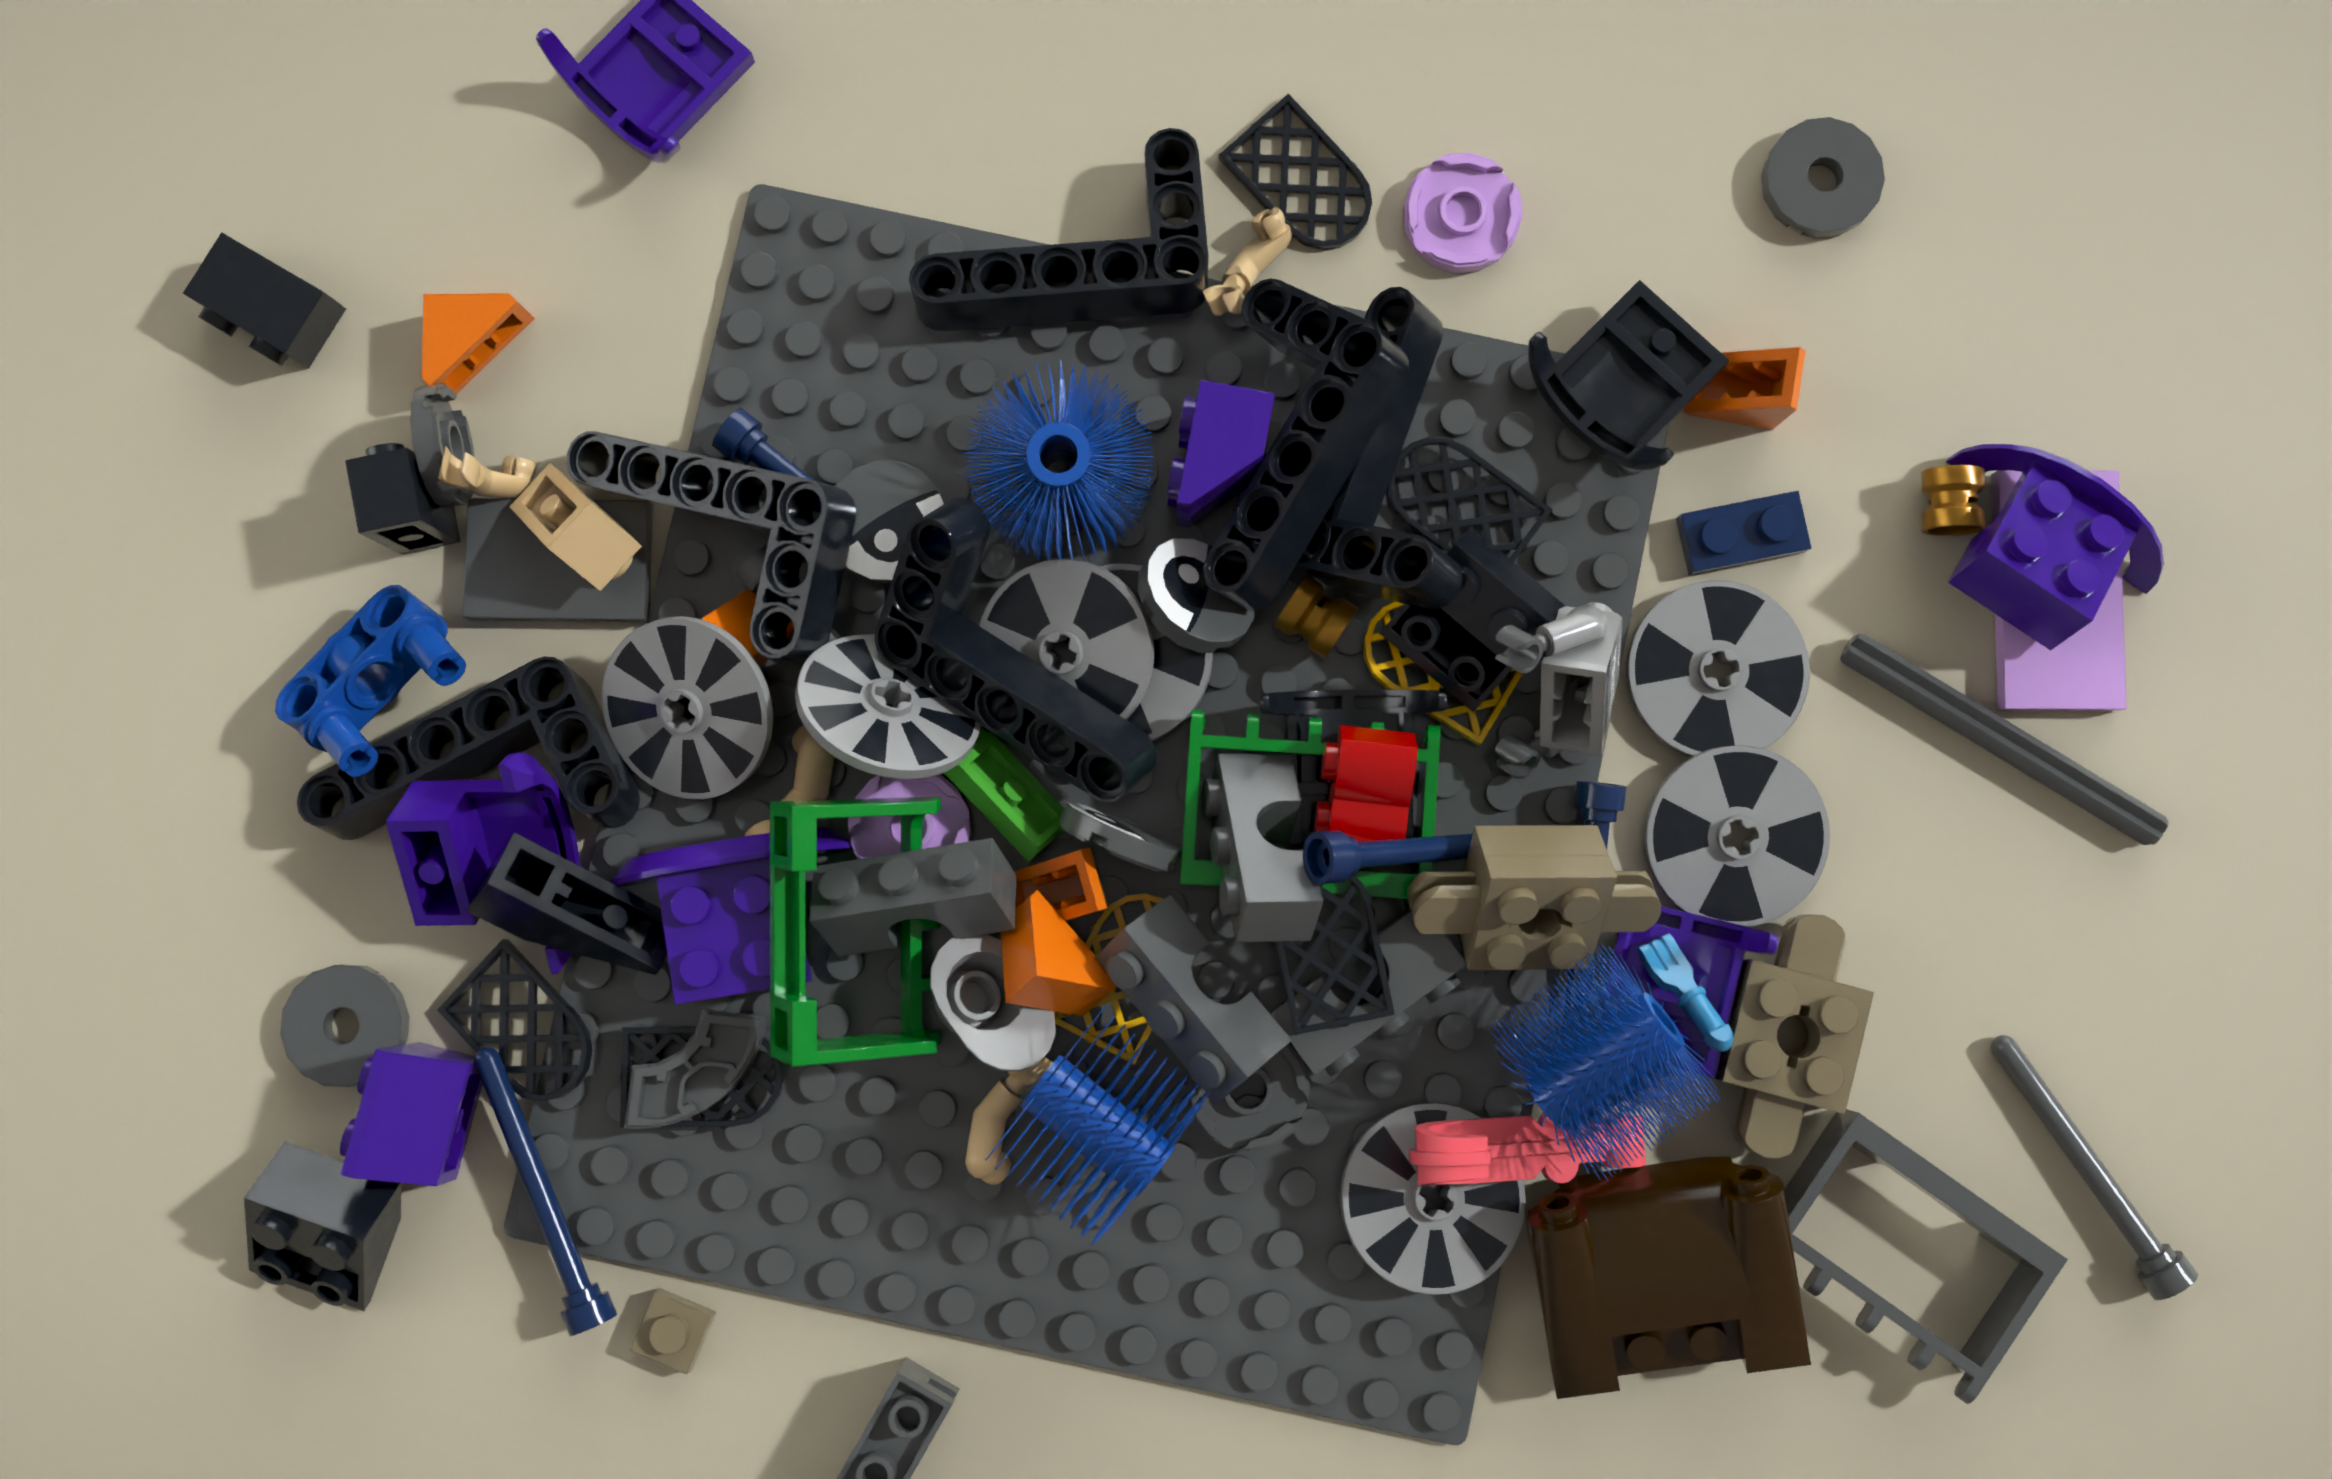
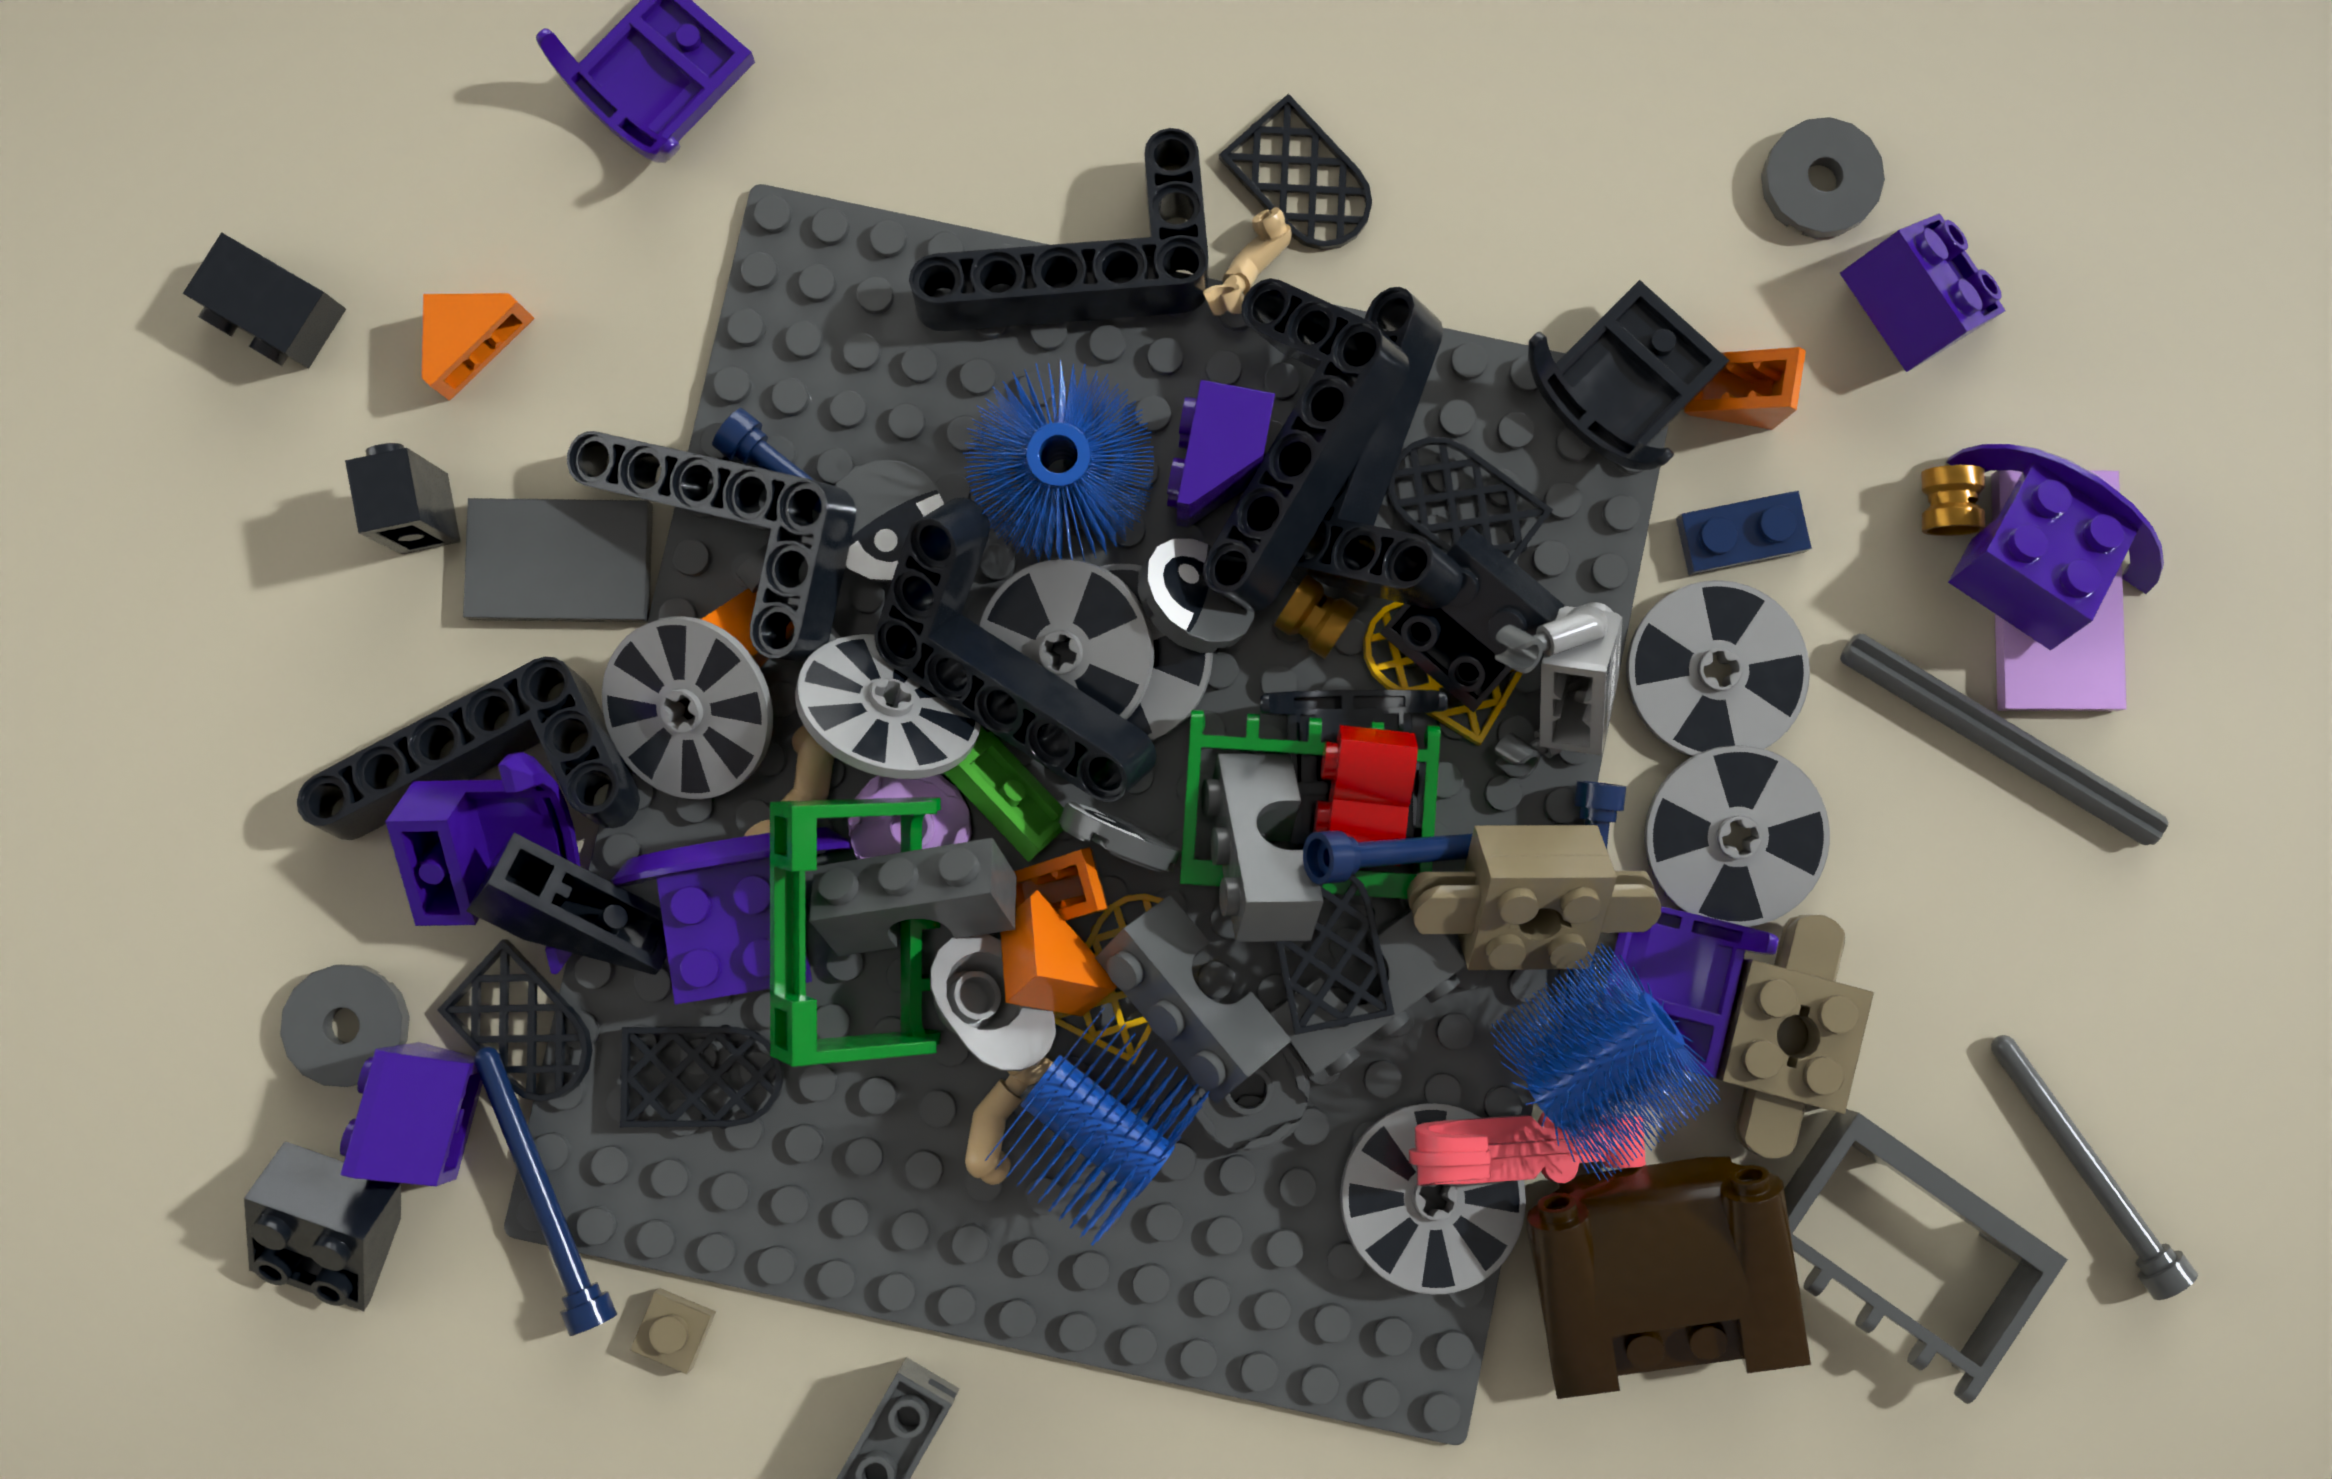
(365, 670): blue piece -> none
(432, 430): dark grey tile -> none
(485, 482): tan arm -> none
(575, 528): tan slope -> none
(698, 1073): dark grey tile -> none
(1462, 213): lavender tile -> none
(1675, 974): dark azure piece -> none
(1923, 290): none -> dark purple slope

